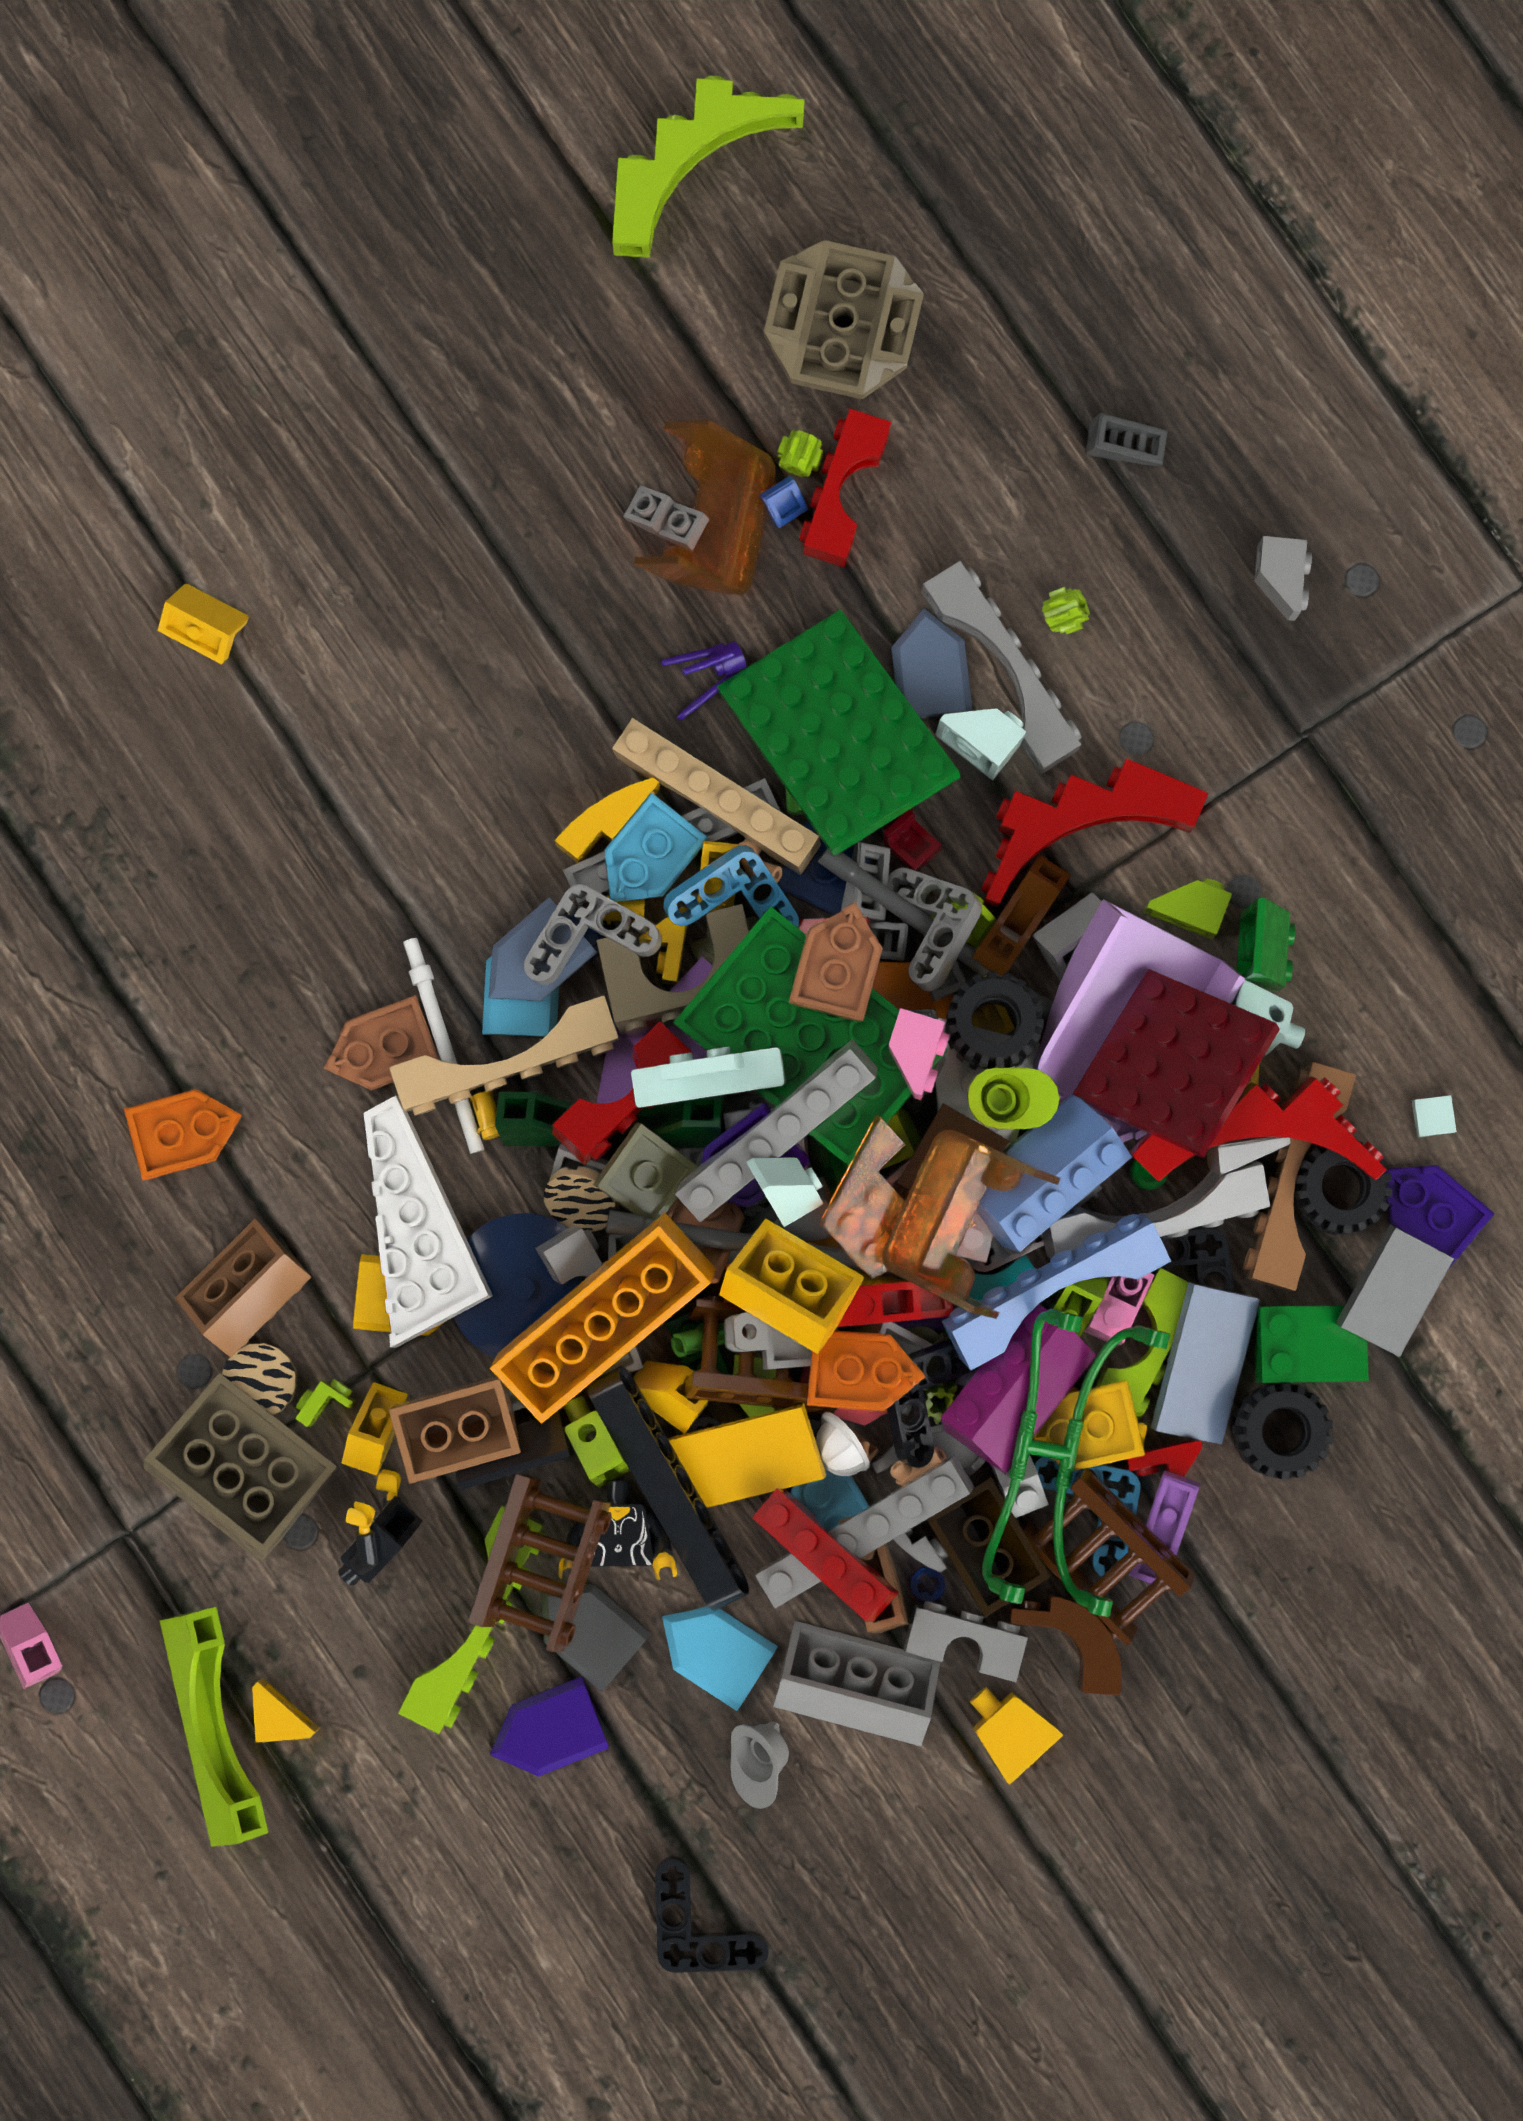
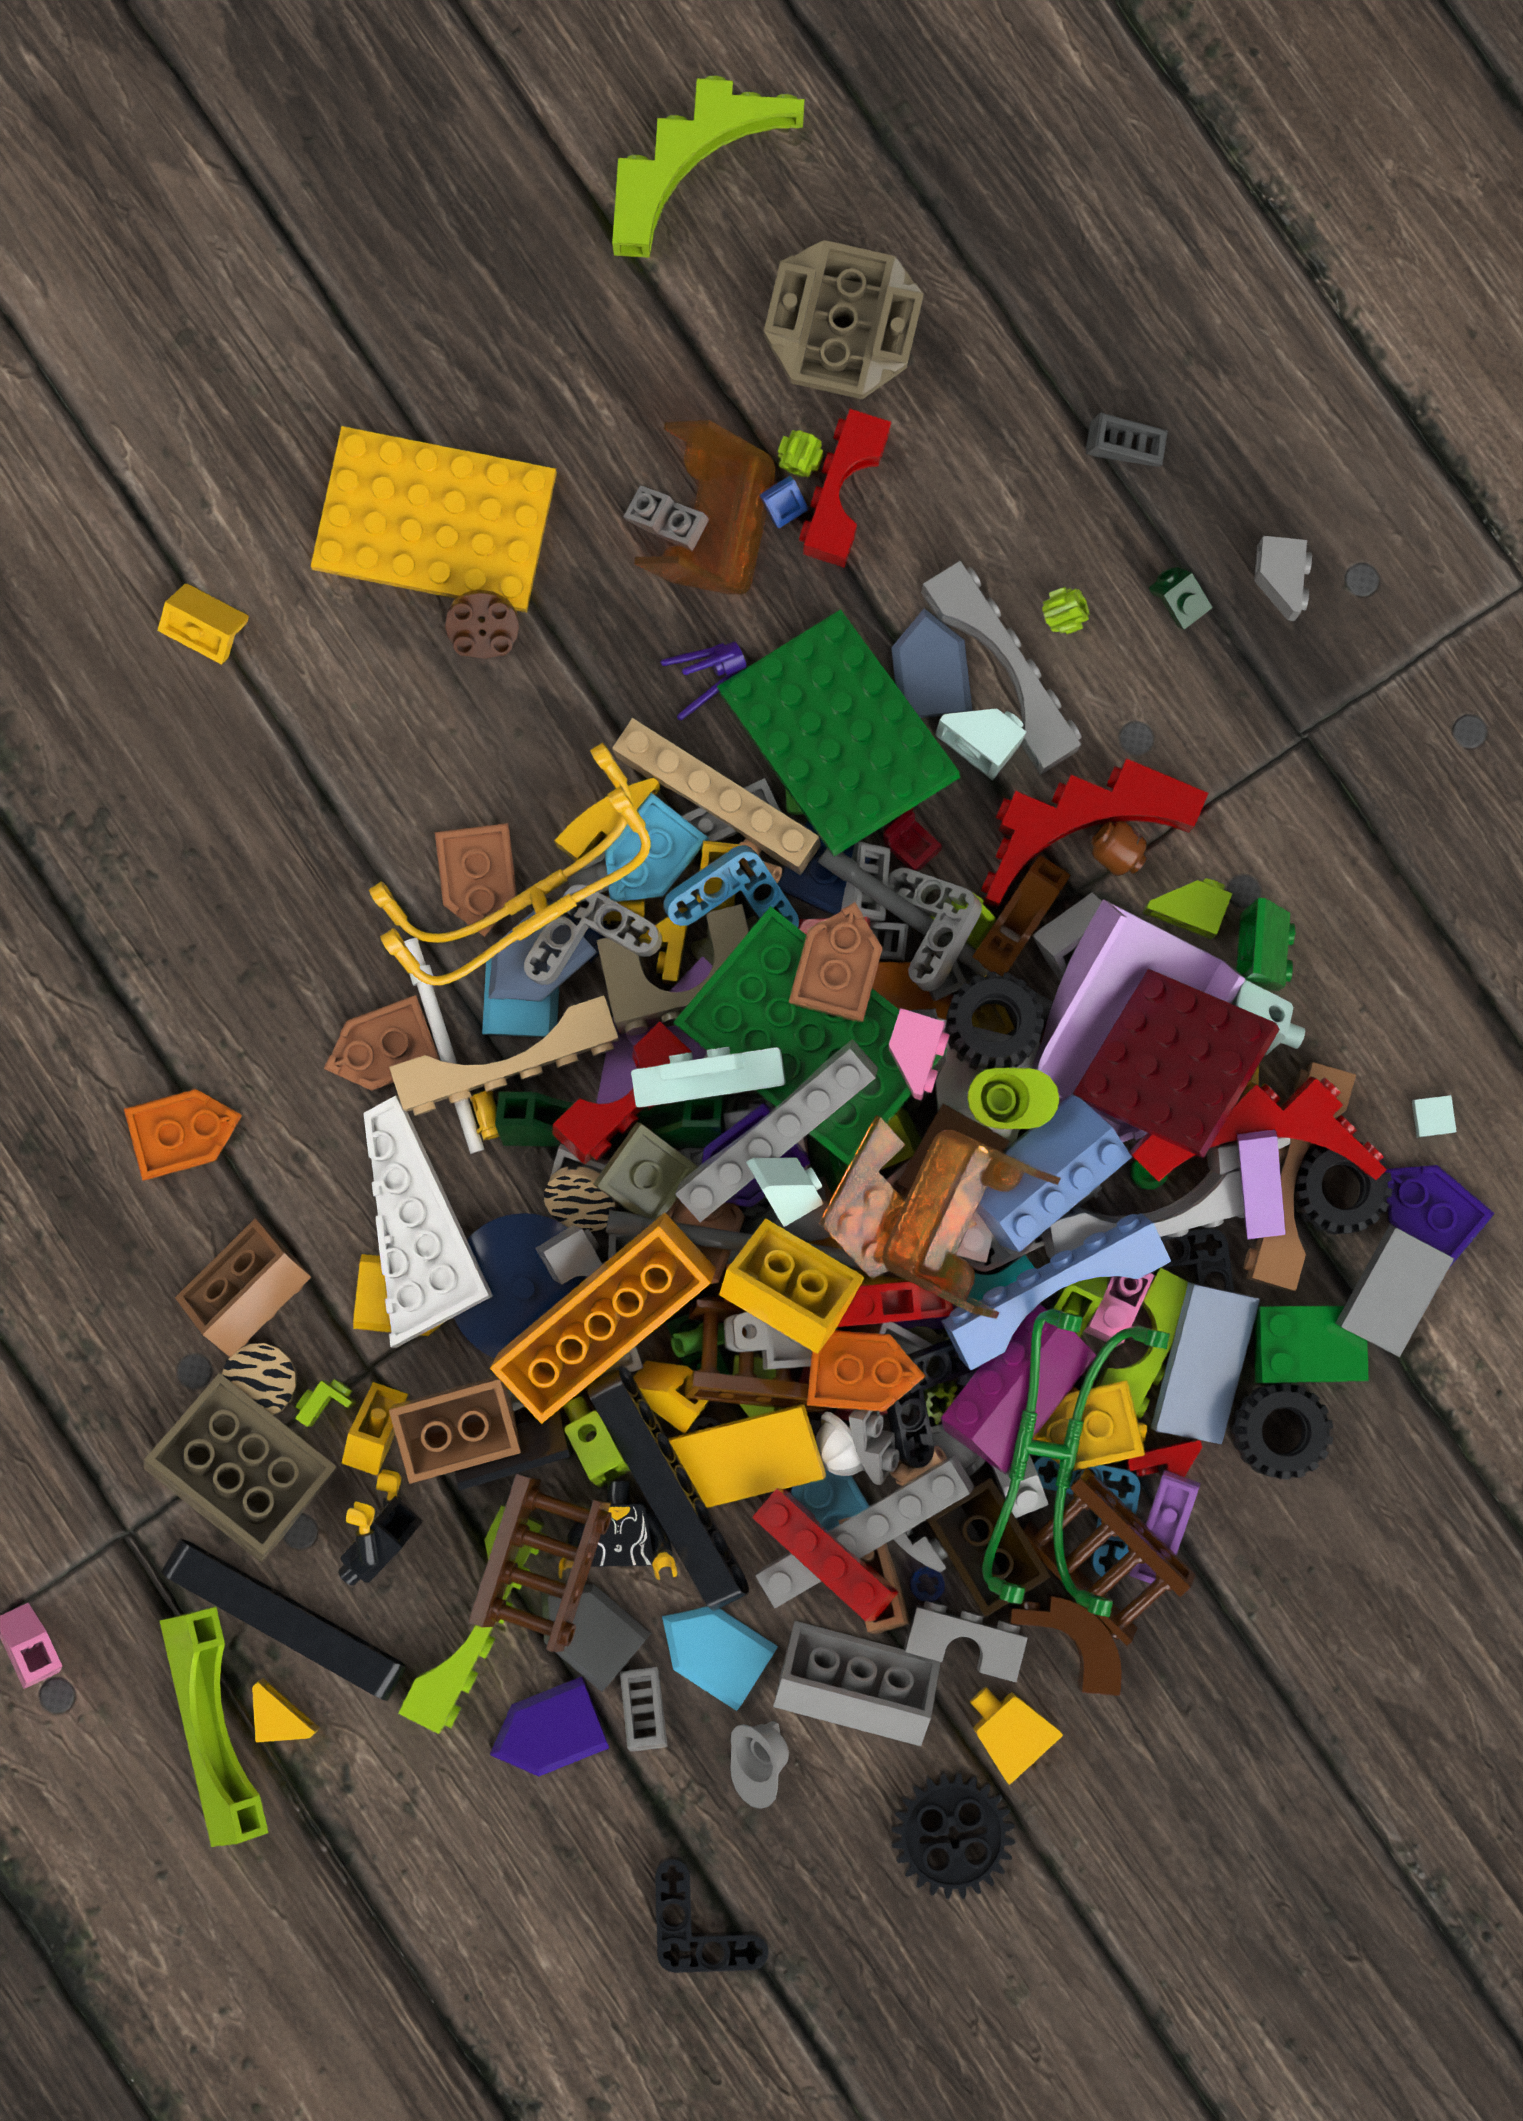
(284, 1619): none -> black beam
(432, 517): none -> yellow plate
(464, 624): none -> reddish brown plate
(476, 871): none -> nougat tile
(535, 895): none -> yellow bar
(648, 1742): none -> light grey slope
(873, 1444): none -> light grey slope
(958, 1870): none -> black gear
(1119, 848): none -> dark orange head
(1181, 596): none -> bracket
(1261, 1184): none -> tile

